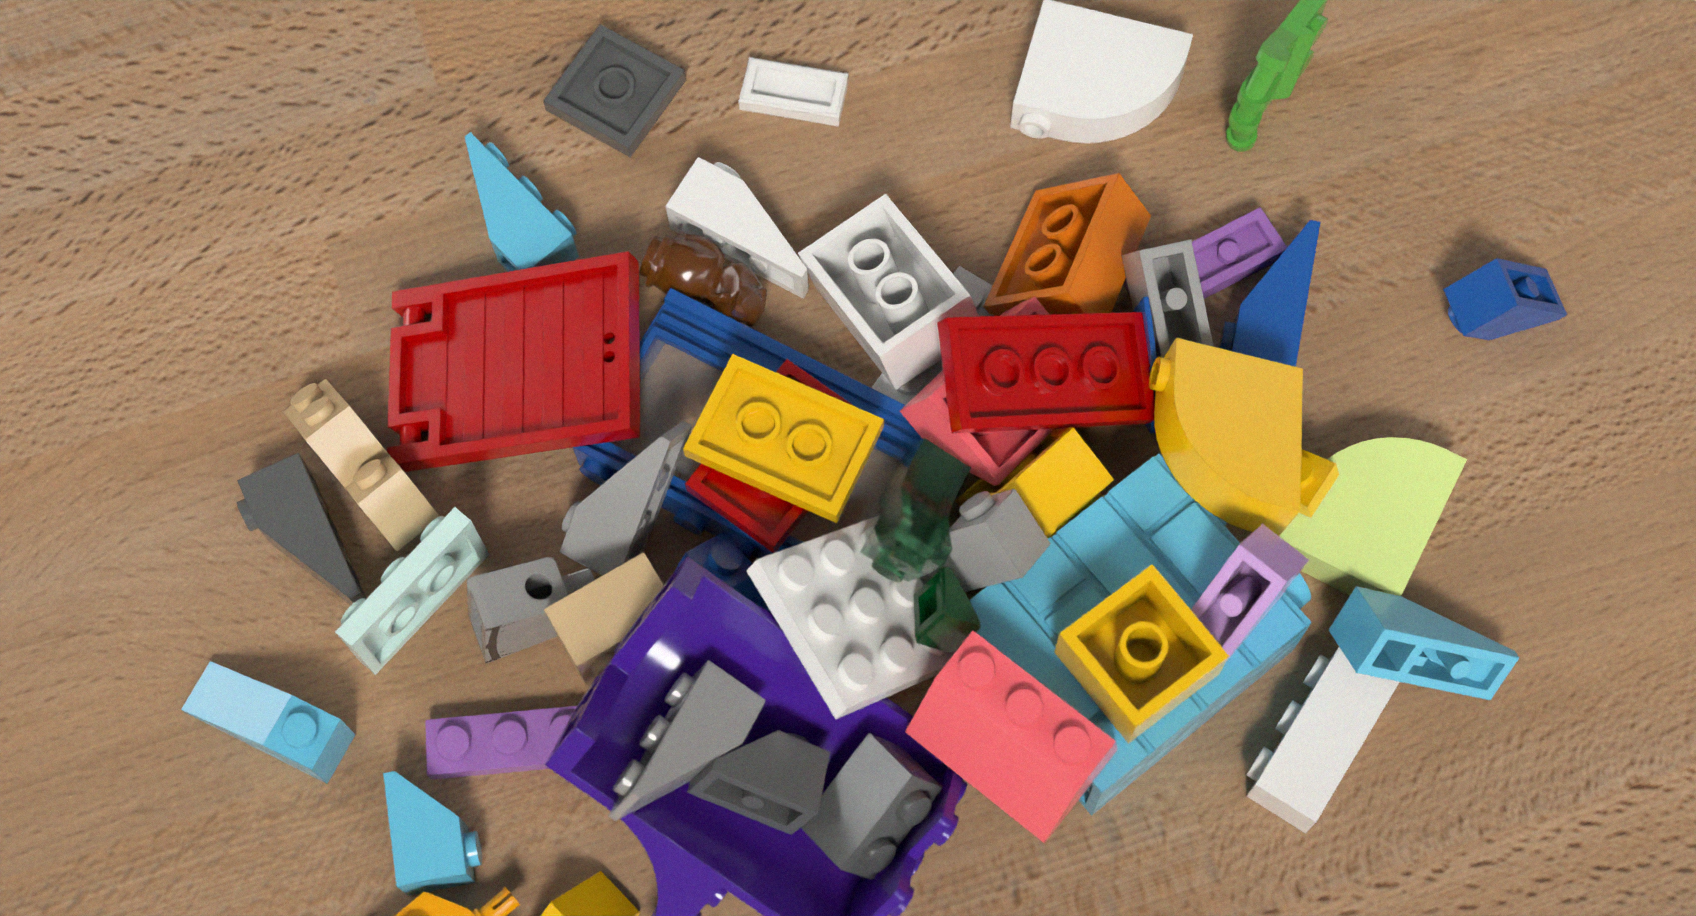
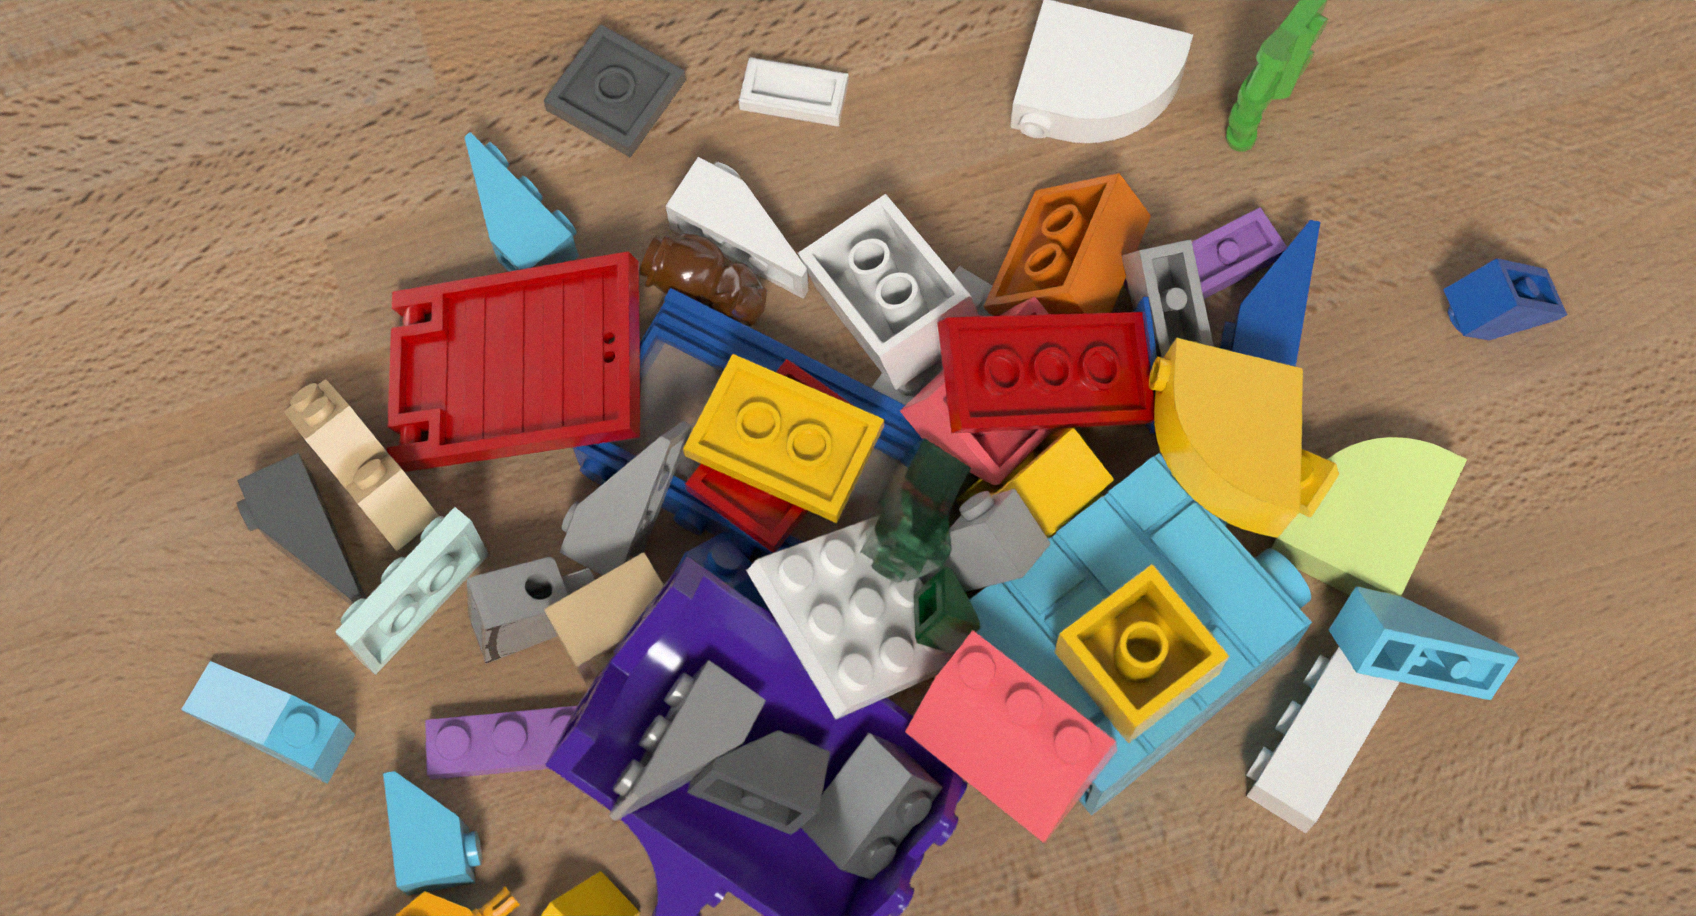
(1248, 587): lavender slope -> none

